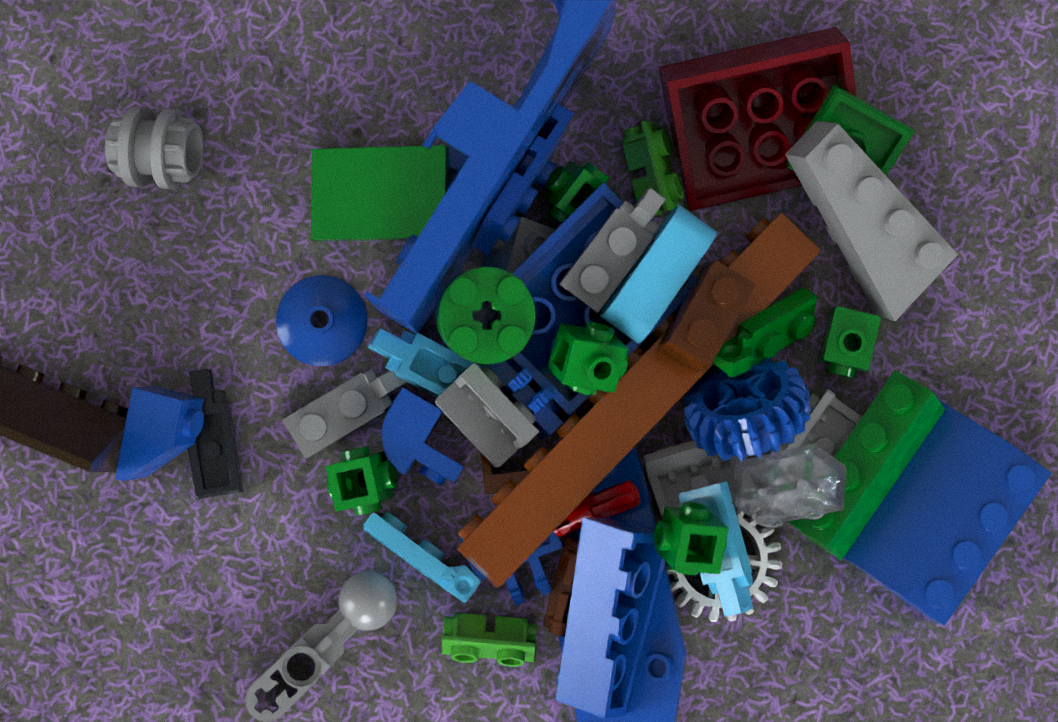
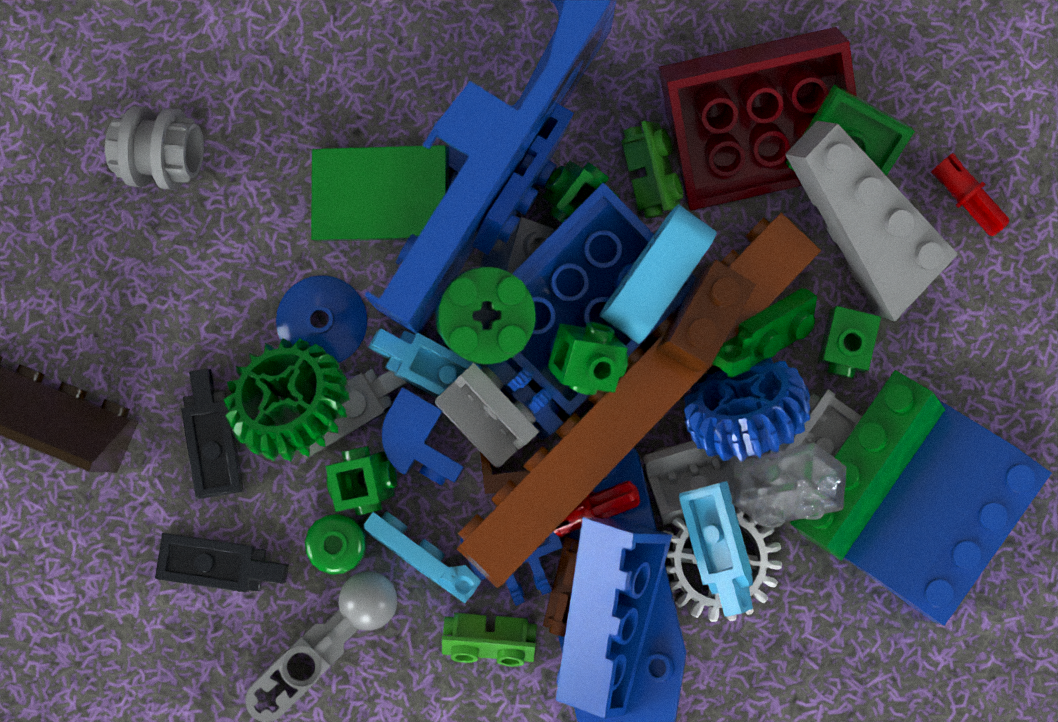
(157, 430): blue slope -> none
(216, 564): none -> black hinge
(286, 424): none -> green gear
(336, 543): none -> green head
(613, 251): light grey hinge -> none
(691, 539): green brick -> none
(970, 195): none -> red axle

